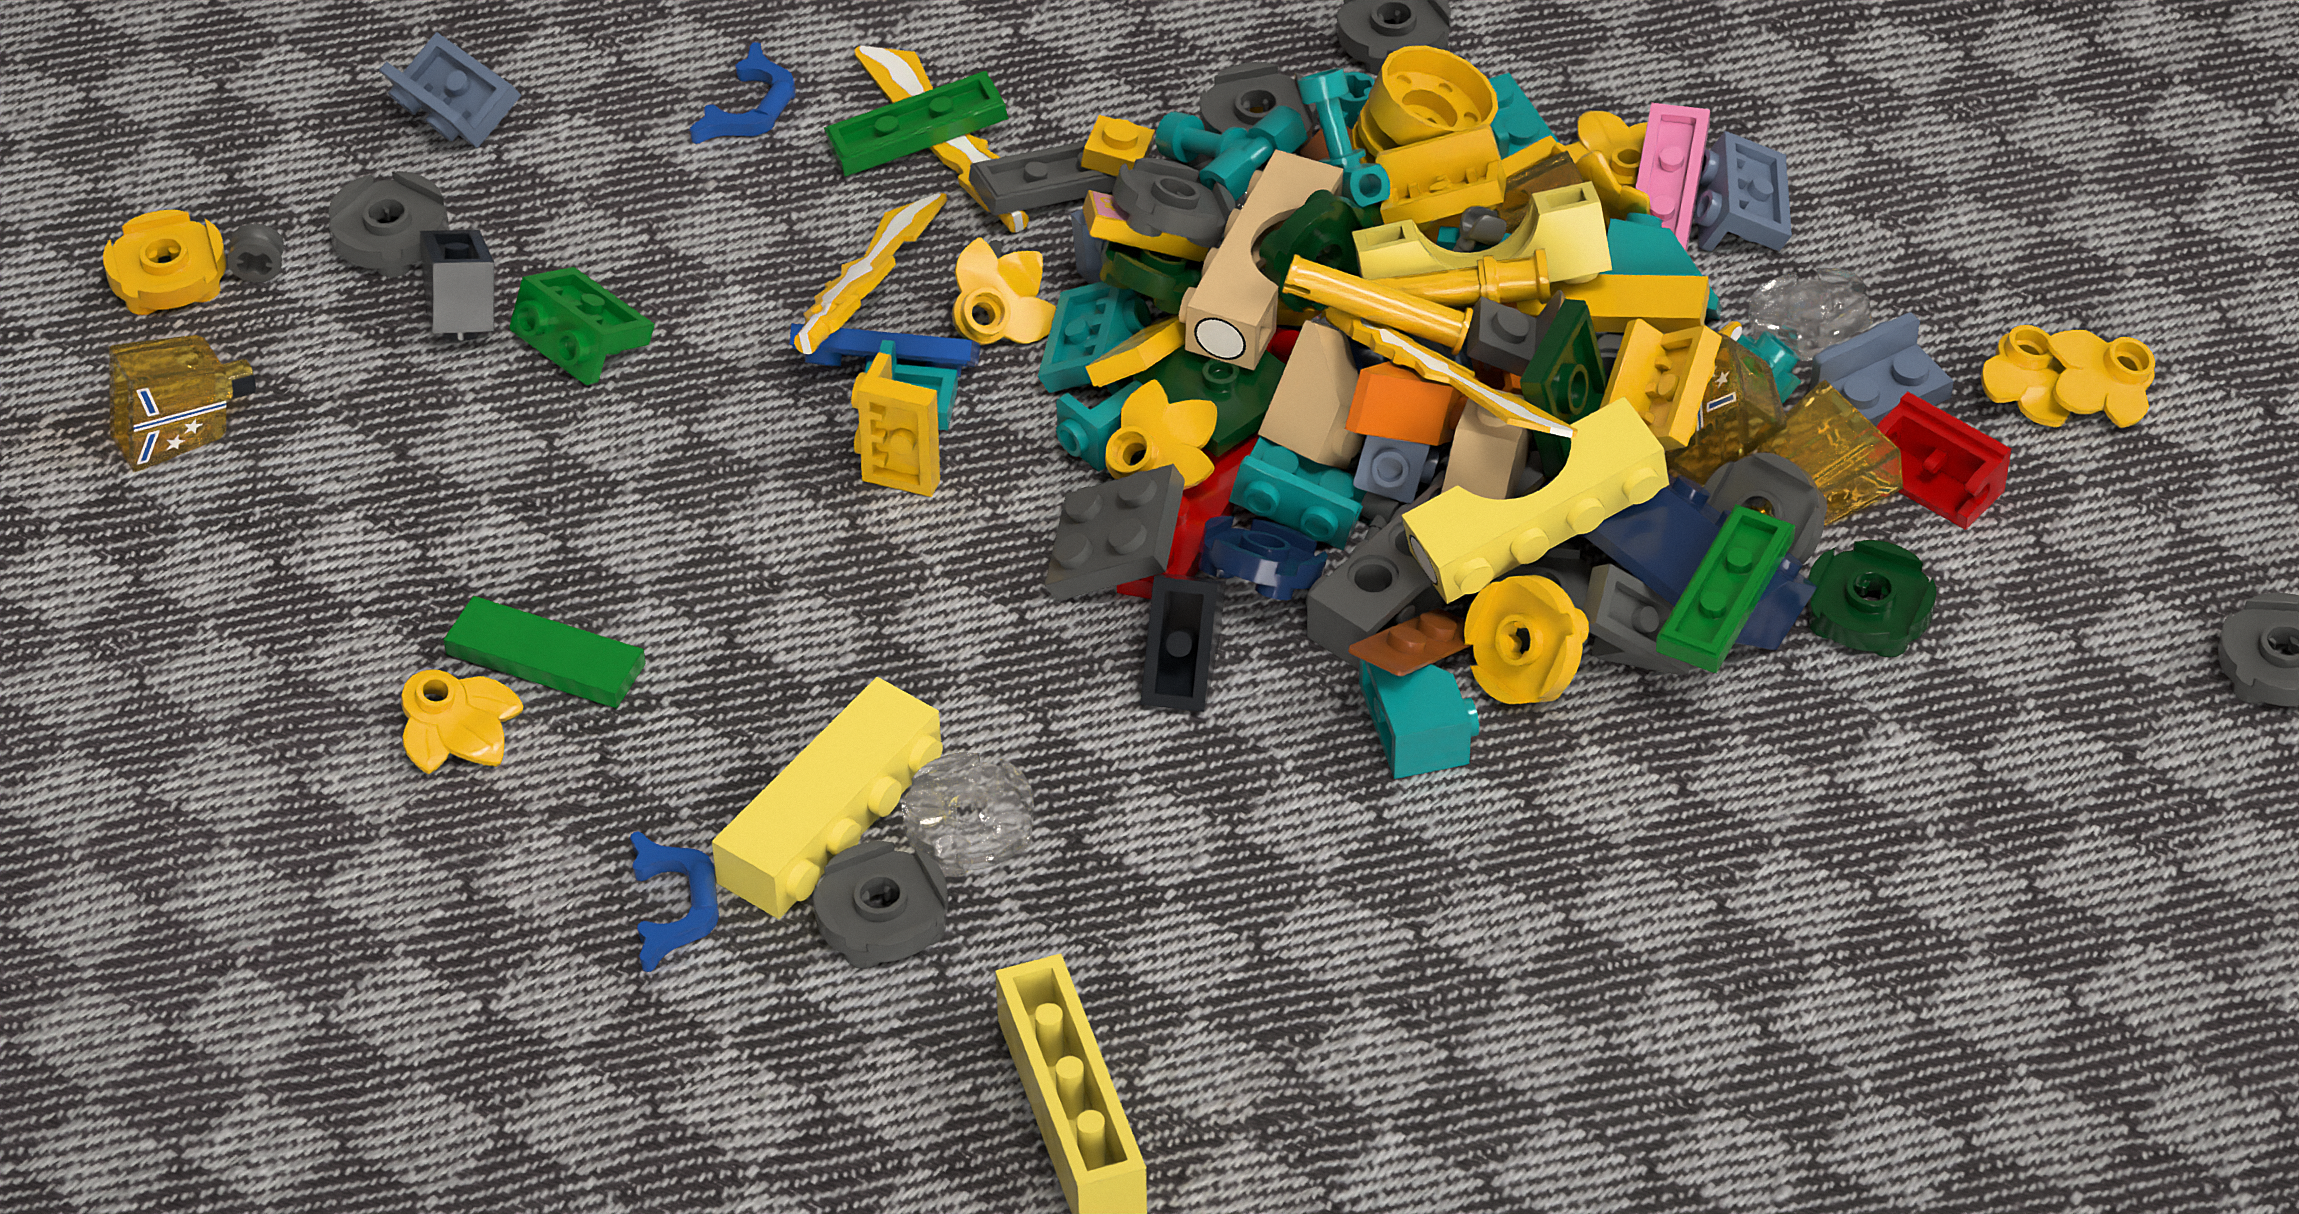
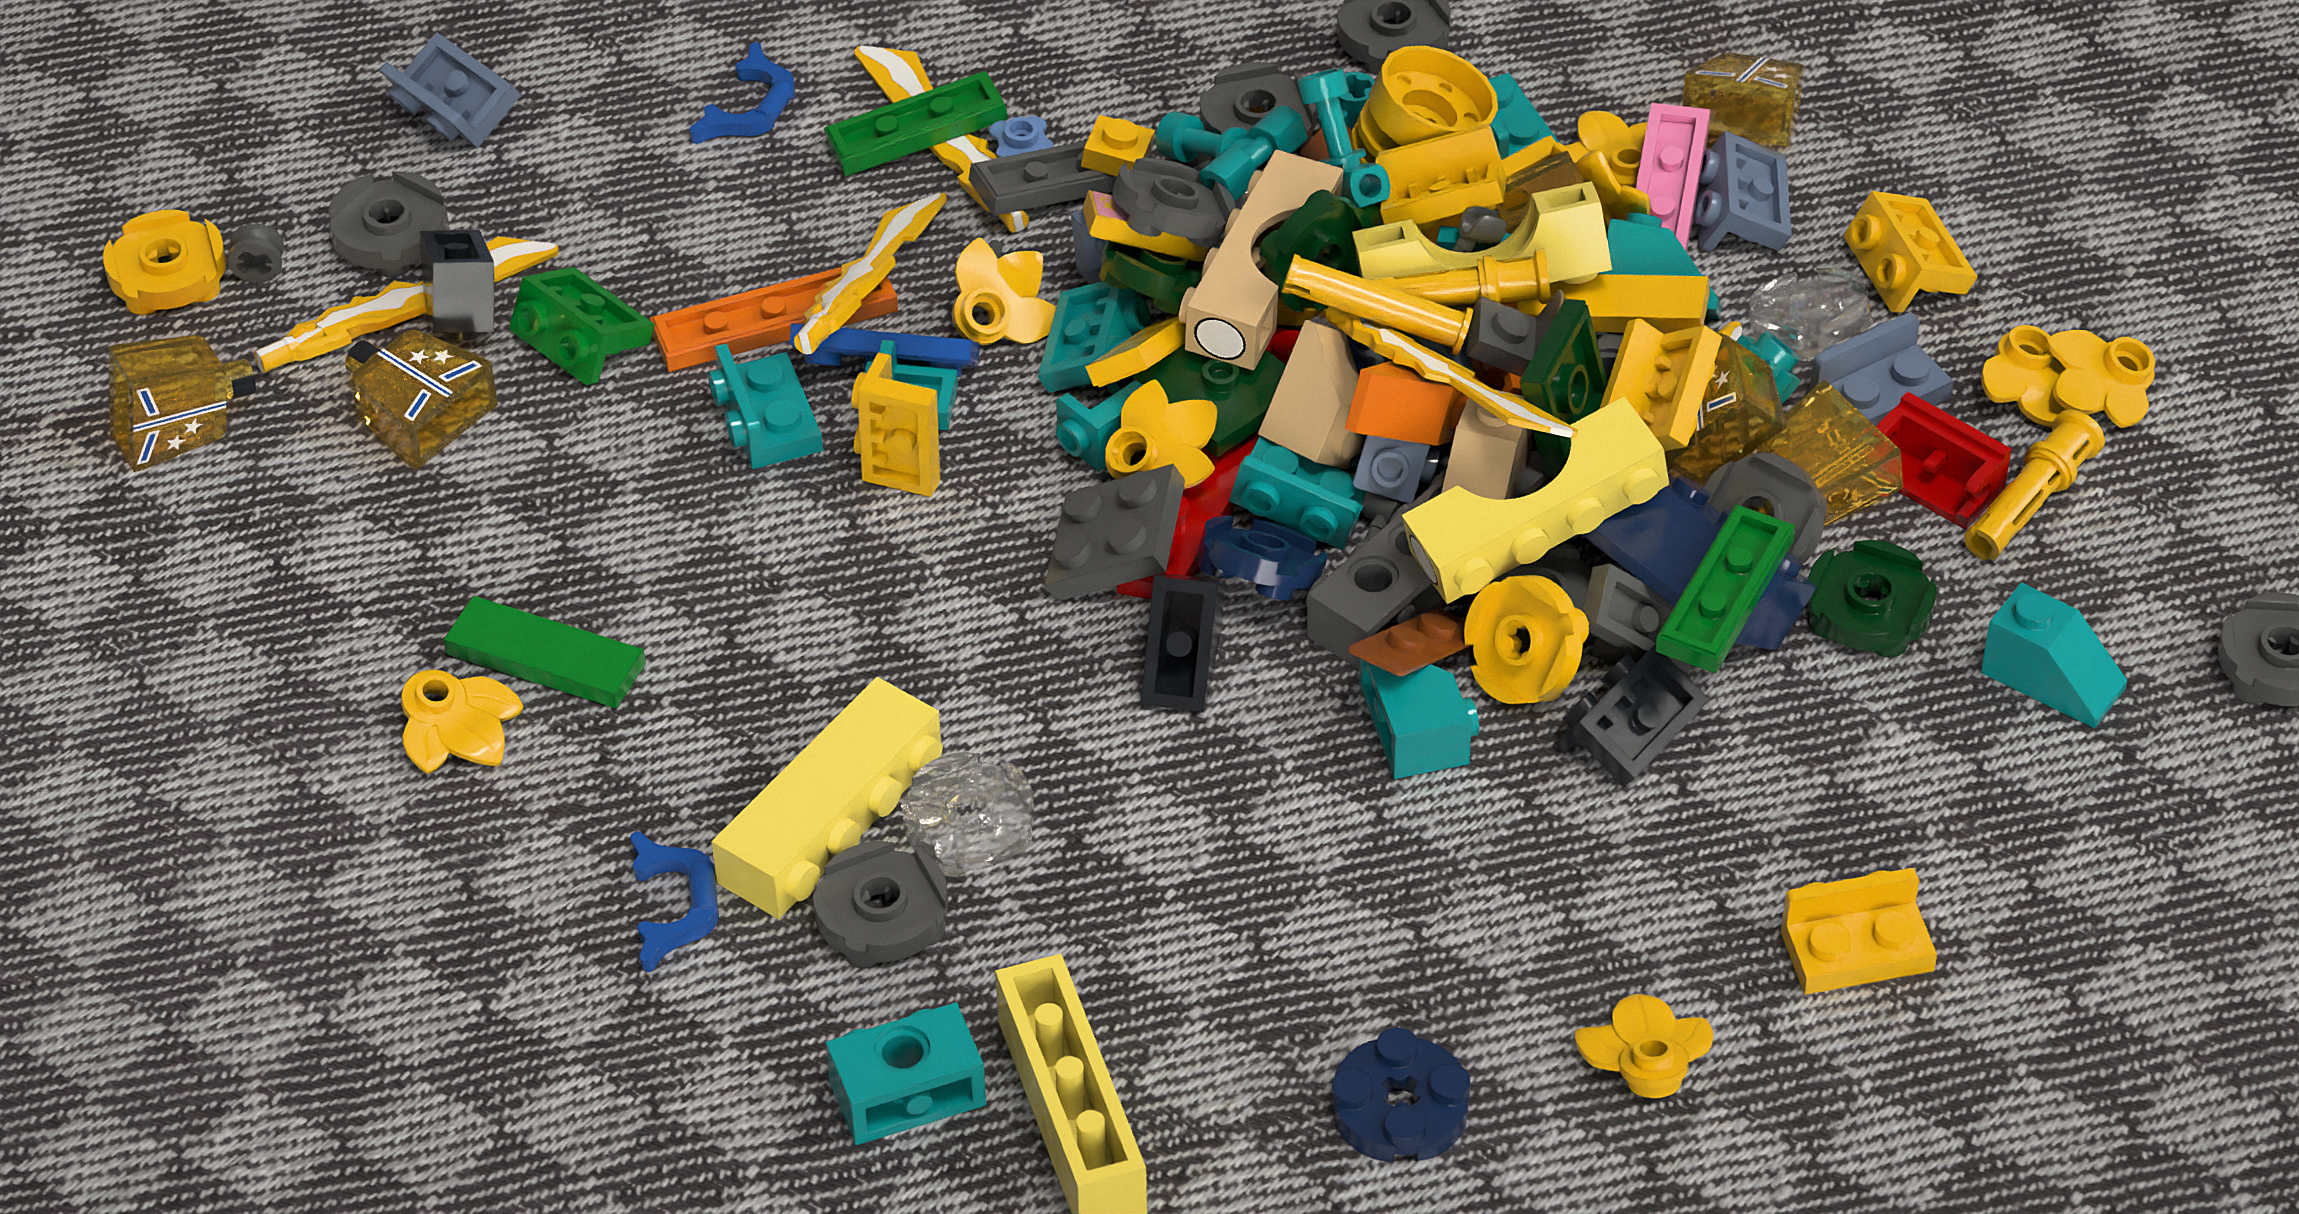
(391, 306): none -> yellow sword
(419, 393): none -> clear yellow torso
(753, 319): none -> orange tile
(764, 408): none -> teal bracket
(938, 1080): none -> teal brick
(1020, 135): none -> medium blue plate
(1406, 1064): none -> dark blue plate
(1635, 716): none -> black bracket
(1646, 1045): none -> yellow plate
(1752, 98): none -> clear yellow torso
(1856, 931): none -> yellow bracket
(1906, 249): none -> yellow bracket
(2047, 469): none -> yellow pin
(2051, 656): none -> teal slope

